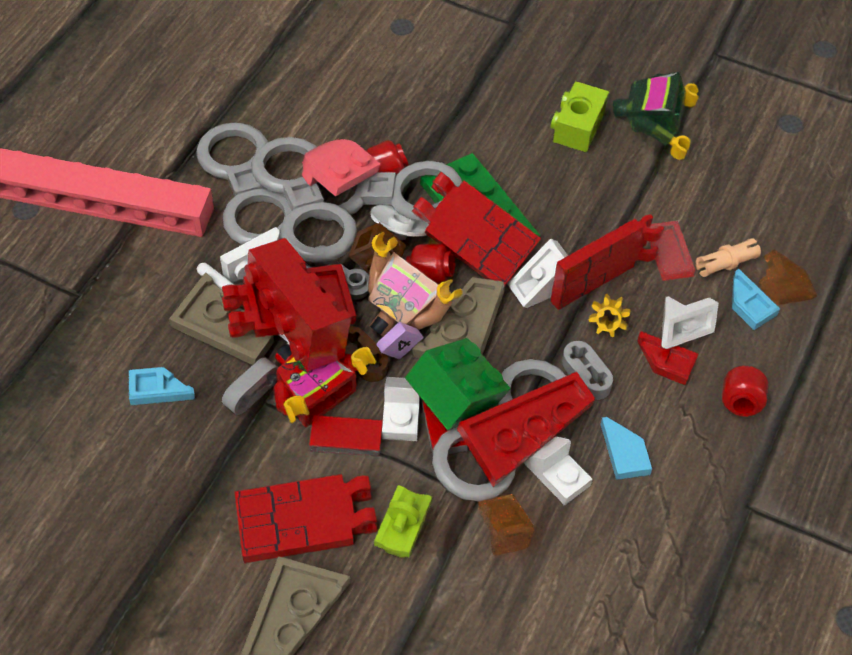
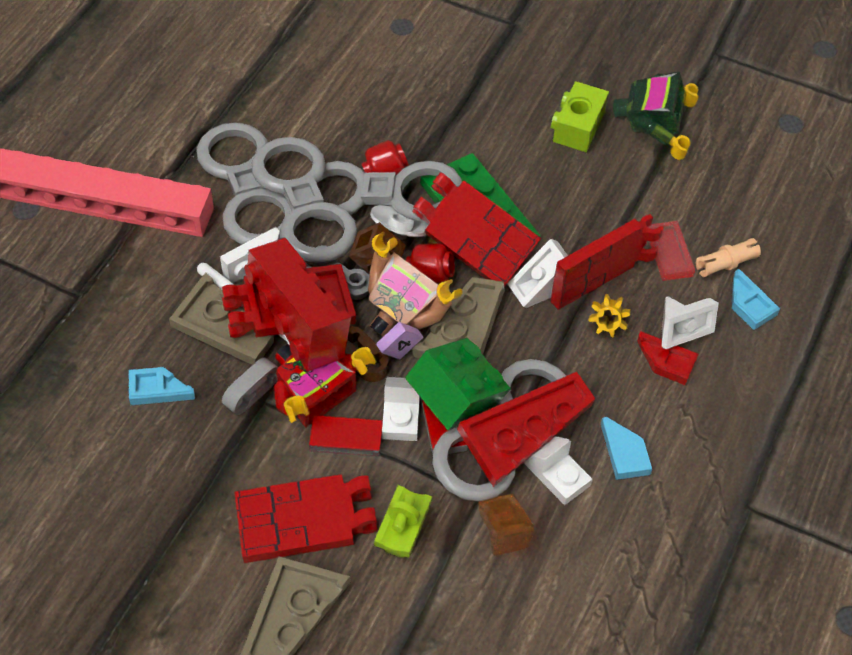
(338, 165): coral slope -> none
(590, 368): light grey beam -> none
(745, 391): red head -> none
(786, 280): clear orange slope -> none

